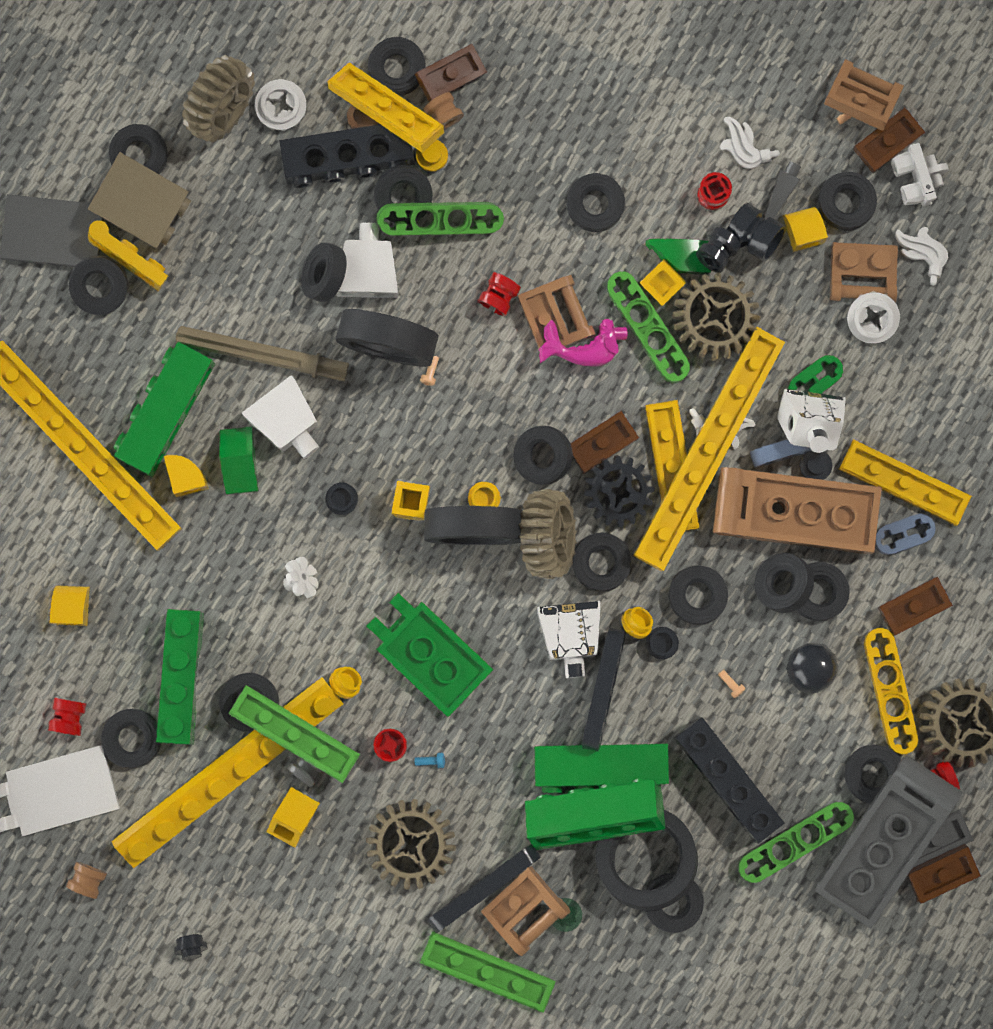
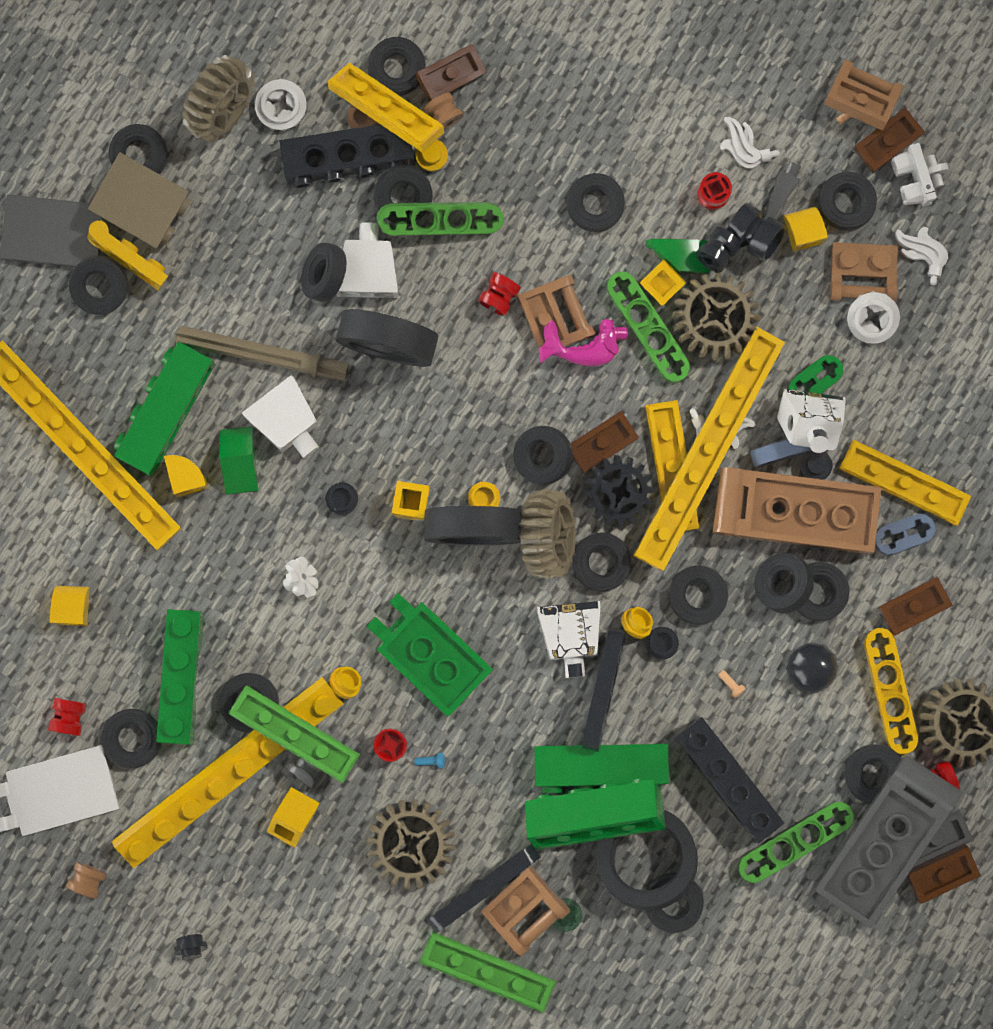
(428, 379): light nougat piece -> none

